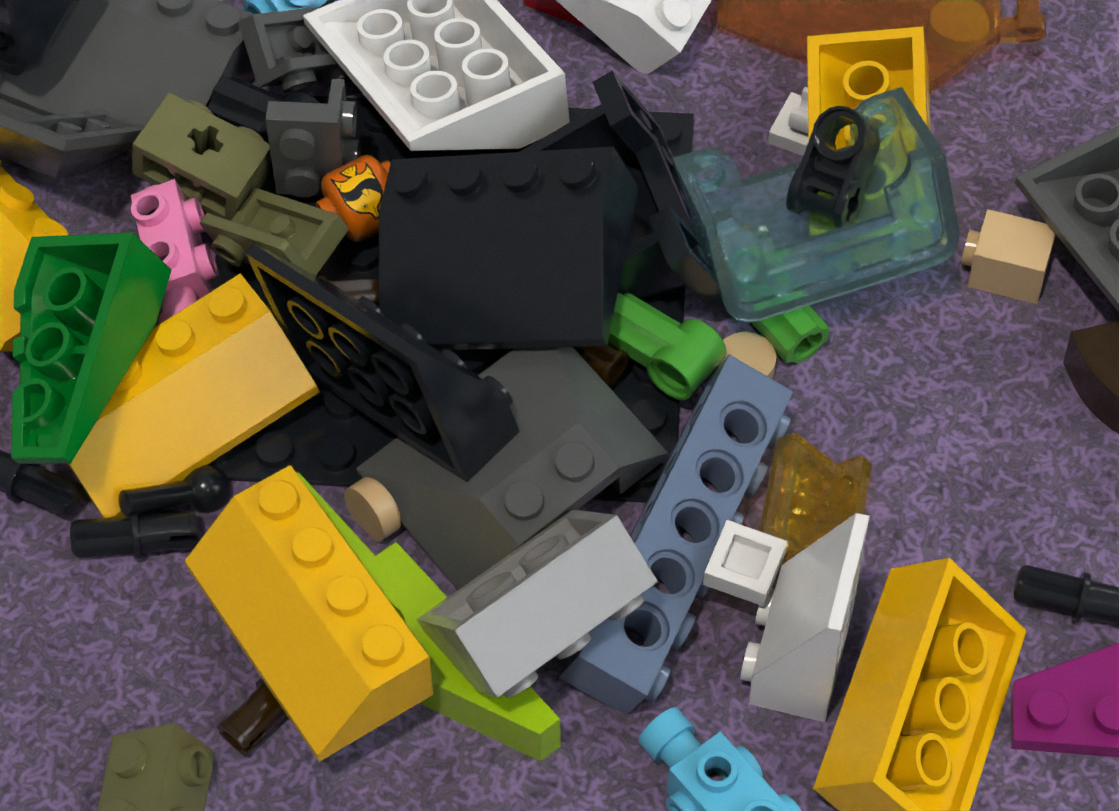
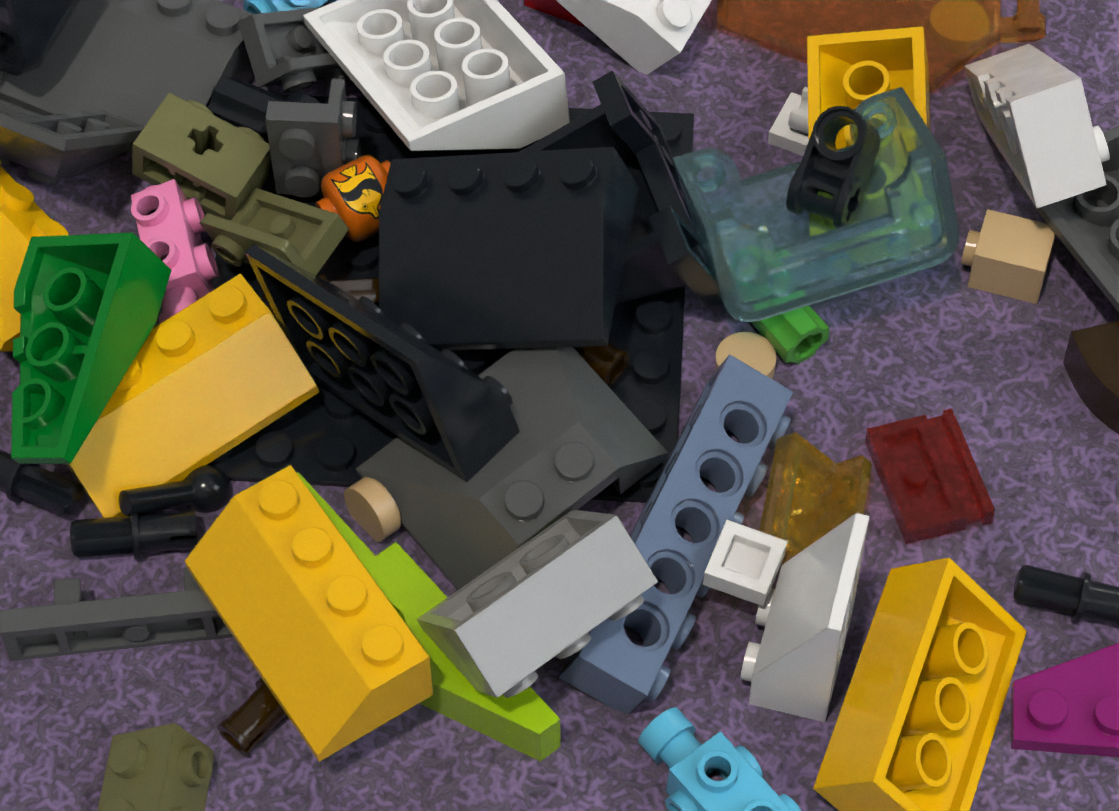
(109, 624): none -> dark grey hinge
(674, 353): bright green piece -> none
(929, 476): none -> clear red plate
(1039, 123): none -> white wedge

